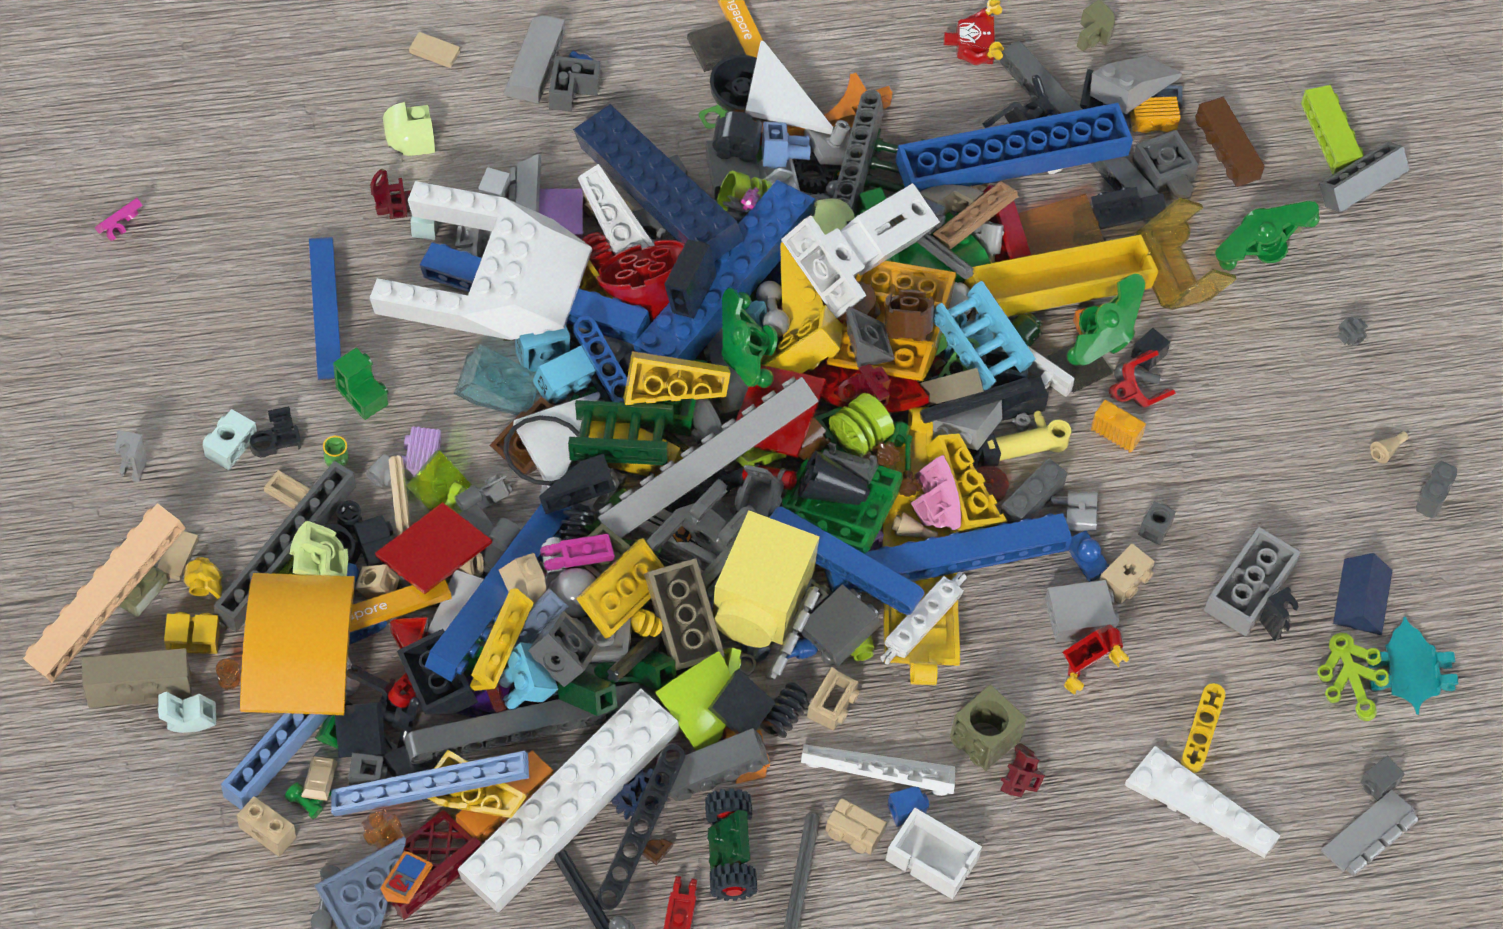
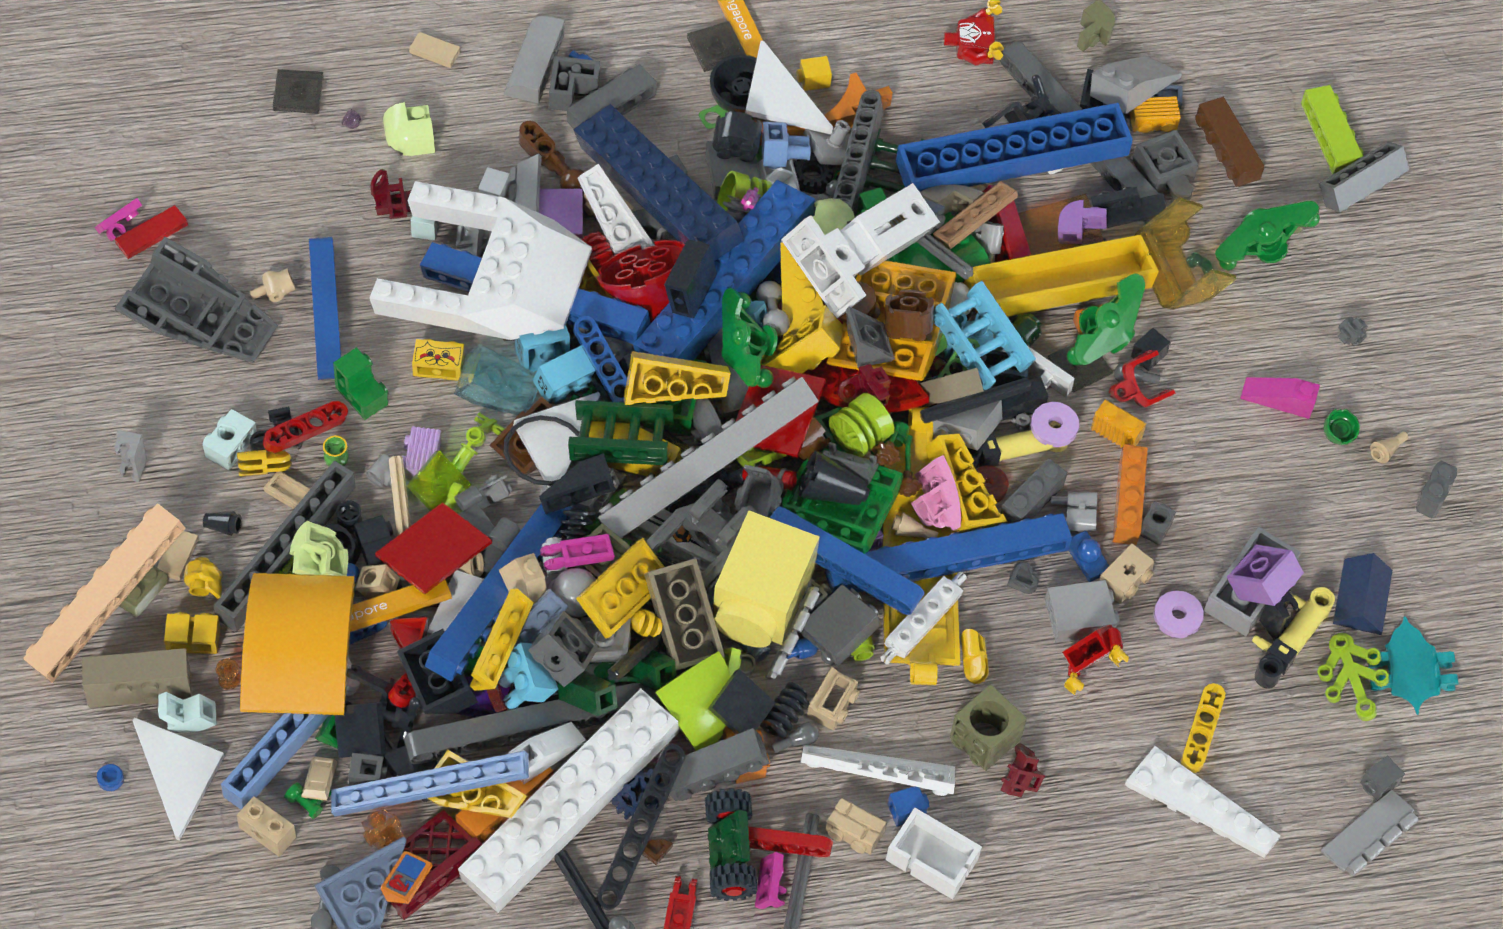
(110, 777): none -> blue tile
(151, 232): none -> red tile
(179, 769): none -> white tile
(196, 305): none -> dark grey wedge
(223, 522): none -> black cone
(262, 462): none -> yellow arm
(275, 285): none -> tan piece
(298, 91): none -> clear smoke plate
(307, 429): none -> red beam
(351, 119): none -> clear purple hinge
(438, 359): none -> yellow brick
(475, 438): none -> lime pin
(533, 139): none -> reddish brown beam
(549, 748): none -> white slope
(623, 93): none -> dark grey brick
(768, 882): none -> dark pink plate
(789, 842): none -> red beam
(804, 735): none -> dark grey piece
(814, 73): none -> yellow brick
(974, 656): none -> yellow arm
(1023, 578): none -> dark grey tile
(1054, 412): none -> lavender tile
(1075, 218): none -> medium lavender brick
(1130, 494): none -> orange brick
(1183, 602): none -> lavender tile
(1197, 259): none -> clear green arm
(1265, 575): none -> medium lavender brick
(1283, 394): none -> dark pink slope
(1285, 649): none -> light yellow piece
(1341, 427): none -> green hair

